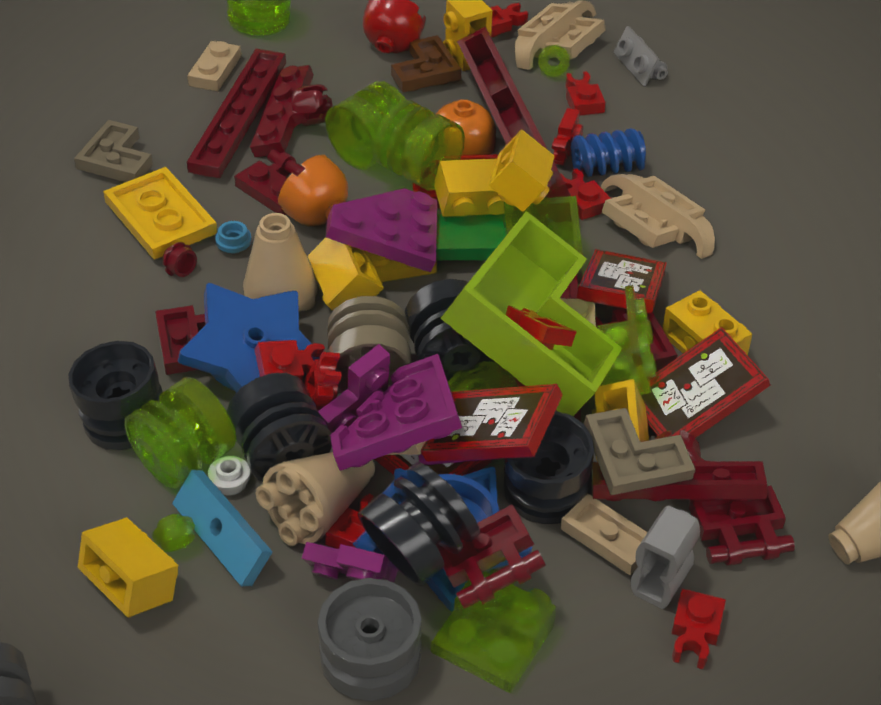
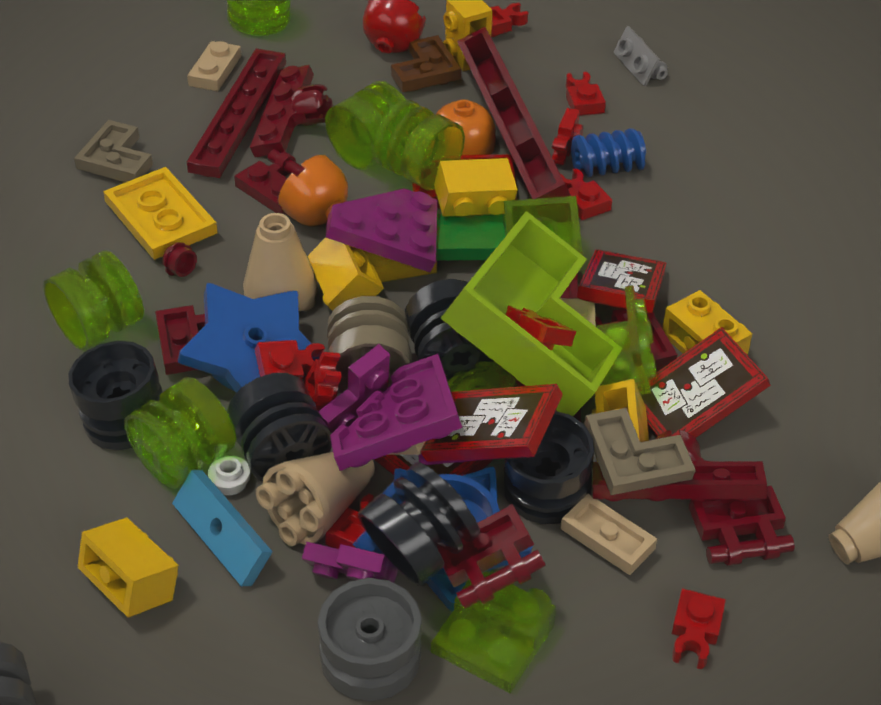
(93, 300): none -> clear neon green wheel
(174, 532): clear neon green plate -> none
(233, 237): dark azure plate -> none
(522, 172): yellow brick -> none
(550, 52): clear neon green plate -> none
(558, 26): tan plate -> none
(657, 213): tan plate -> none
(665, 556): light grey brick -> none

